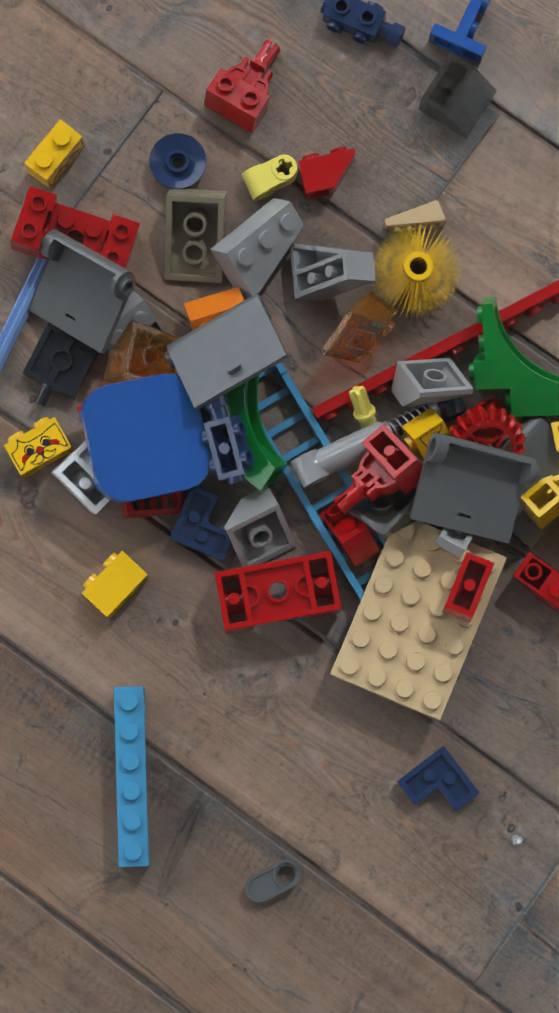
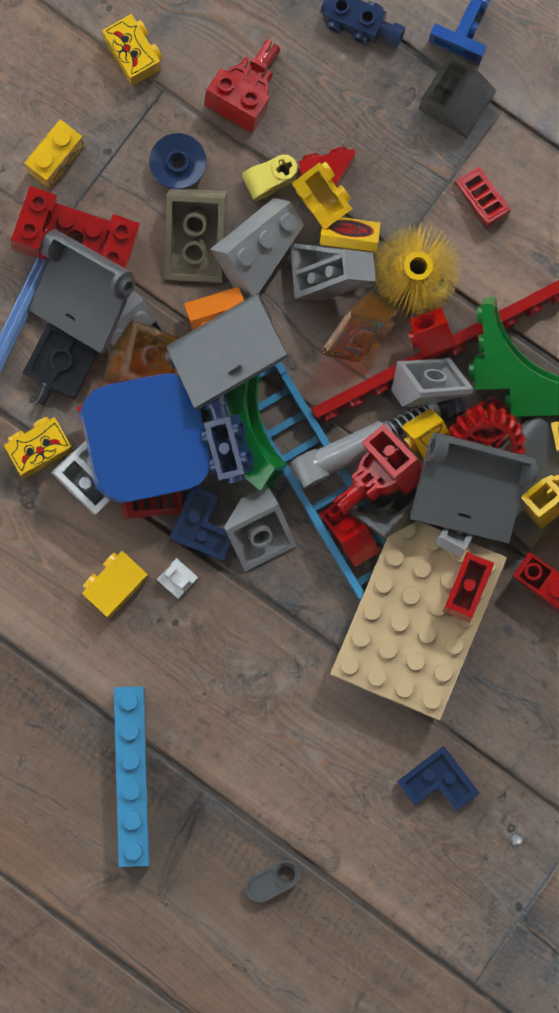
(132, 50): none -> yellow brick
(177, 578): none -> white tile
(308, 583): red plate -> none
(321, 195): none -> yellow cylinder
(352, 235): none -> yellow tile
(363, 410): light yellow axle -> none
(424, 215): tan slope -> none
(431, 332): none -> red brick
(486, 219): none -> red slope

